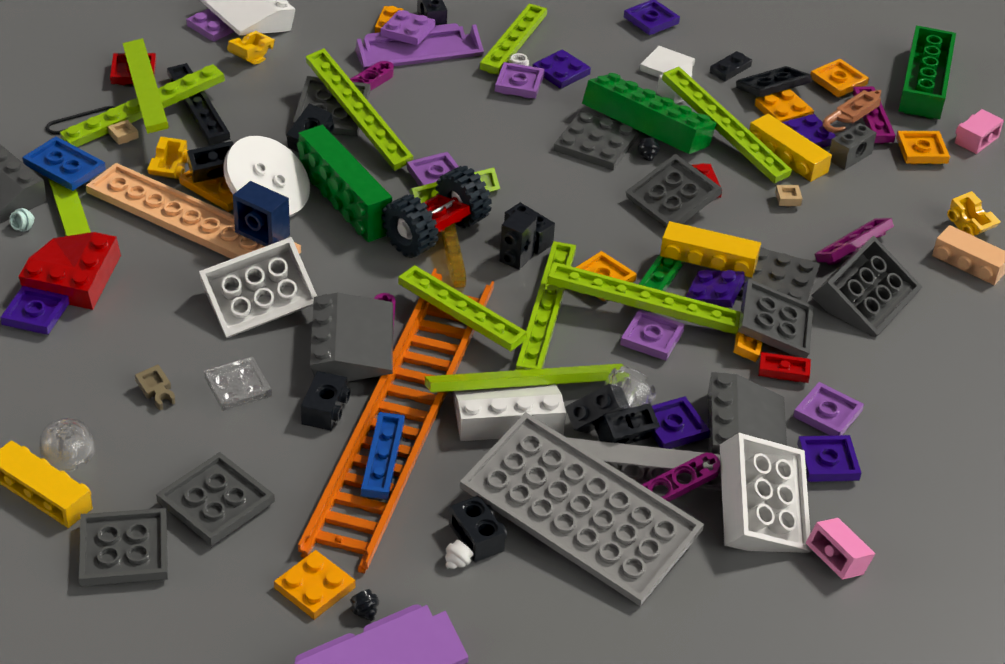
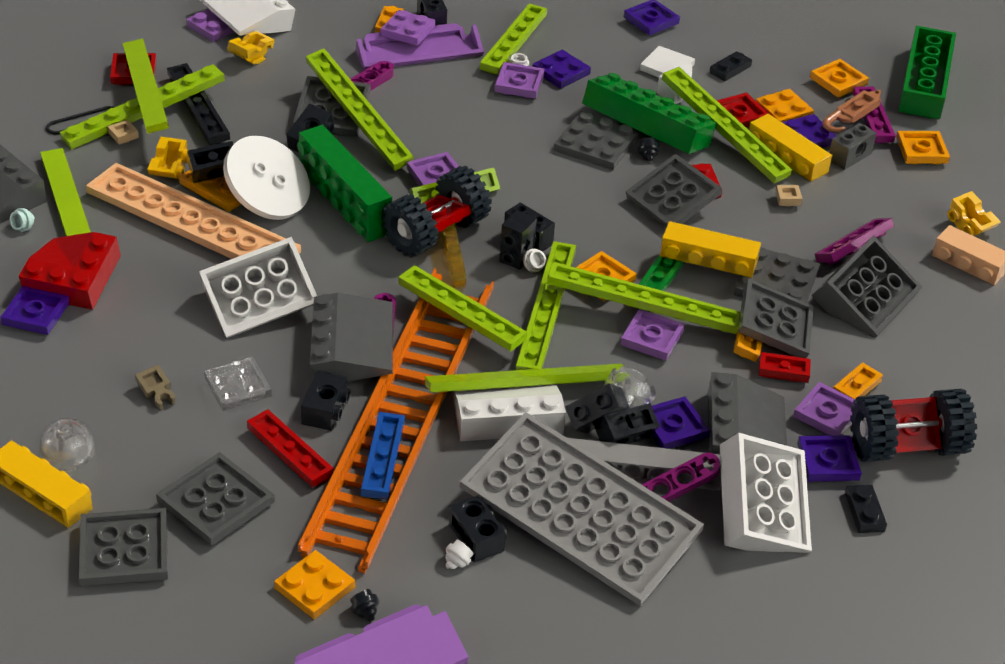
(64, 163): blue plate -> none
(261, 214): dark blue brick -> none
(290, 448): none -> red plate
(534, 260): none -> white plate
(717, 287): dark purple plate -> none
(743, 108): none -> red plate
(773, 81): black tile -> none
(840, 548): bright pink brick -> none
(859, 381): none -> light orange plate
(865, 508): none -> black plate
(909, 425): none -> black plate
(978, 131): bright pink brick -> none

